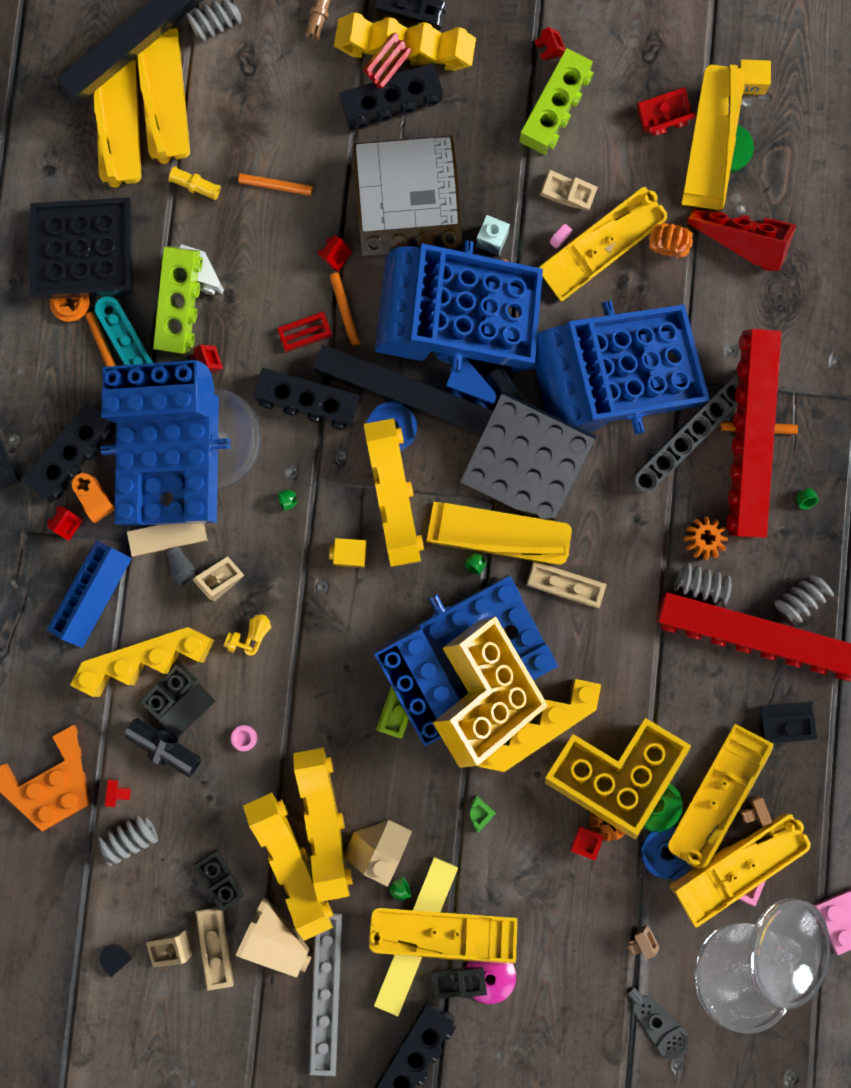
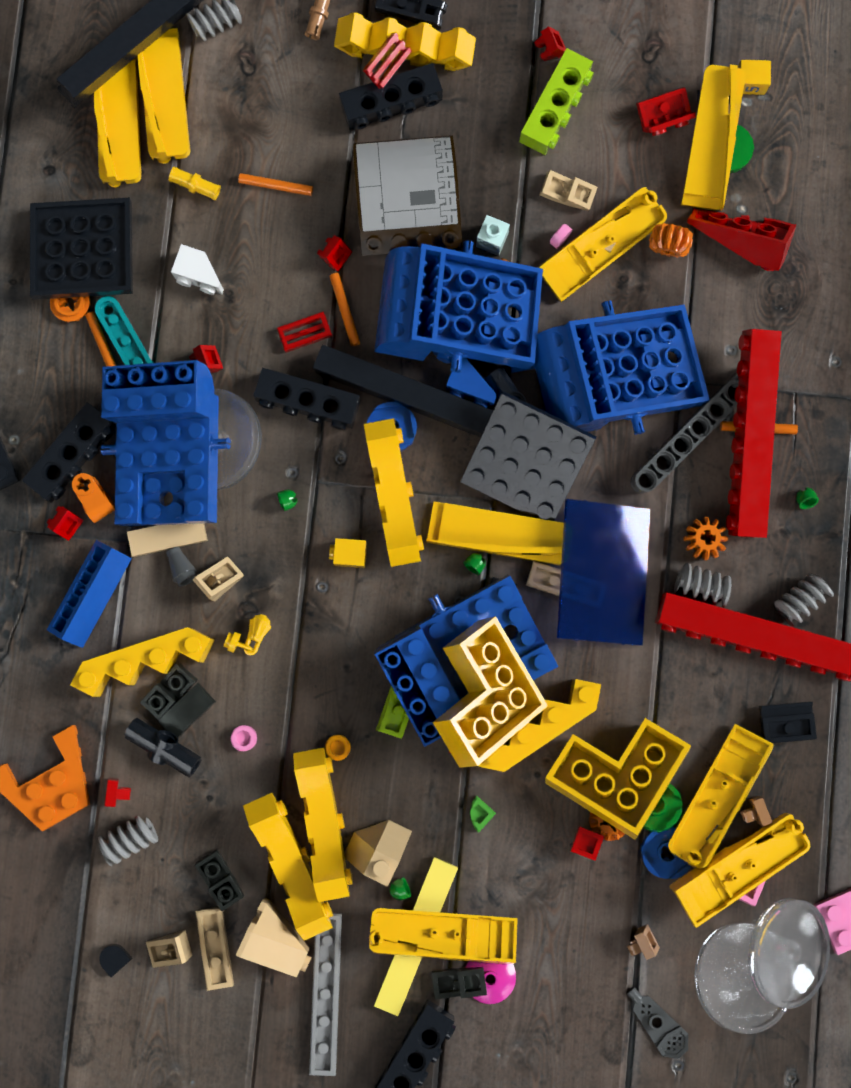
(170, 285): lime brick -> none
(337, 747): none -> light orange tile
(603, 573): none -> clear blue piece

